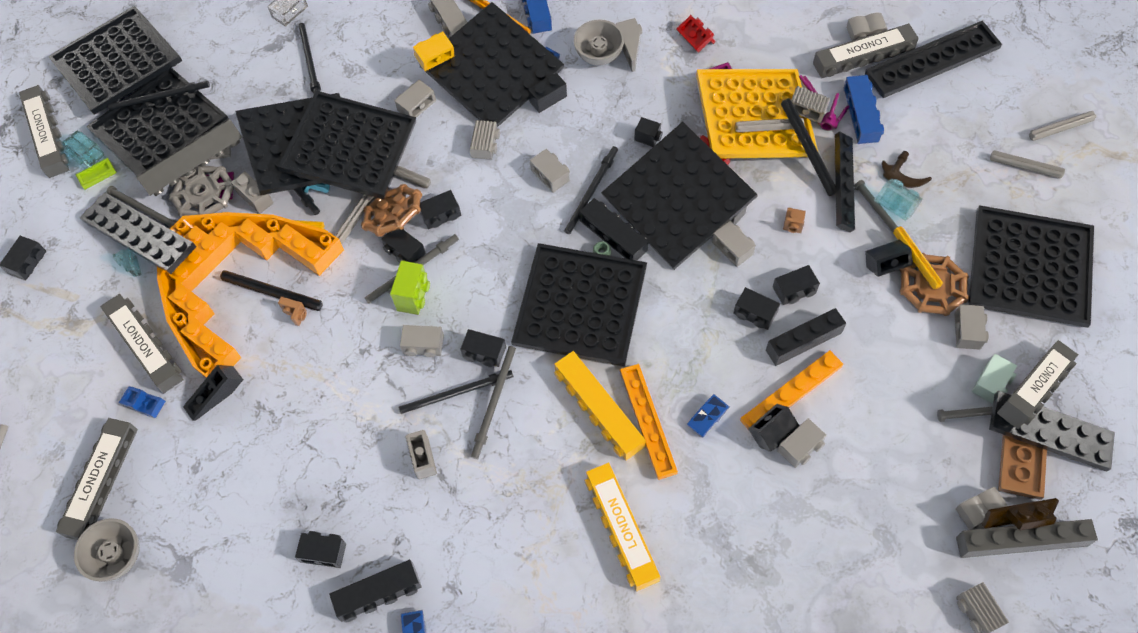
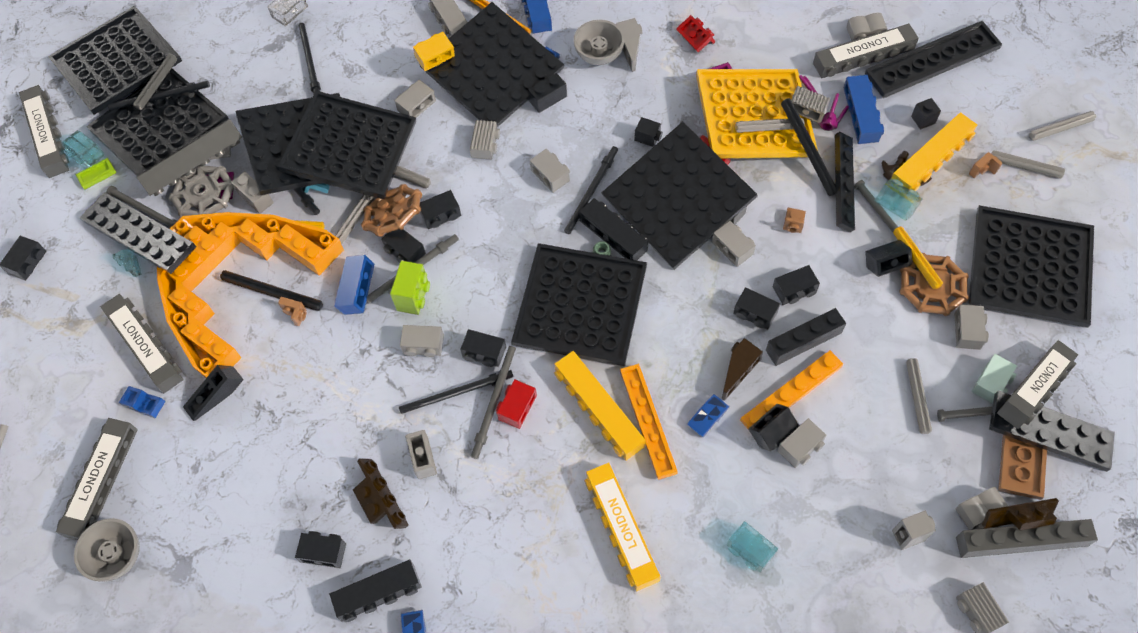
(155, 81): none -> dark grey axle
(354, 285): none -> brick
(376, 497): none -> dark brown bracket
(516, 403): none -> red brick
(743, 360): none -> dark brown slope
(752, 547): none -> clear light blue brick
(914, 530): none -> light grey brick
(918, 396): none -> light grey axle
(925, 113): none -> black brick
(935, 152): none -> yellow brick
(987, 162): none -> medium nougat bracket

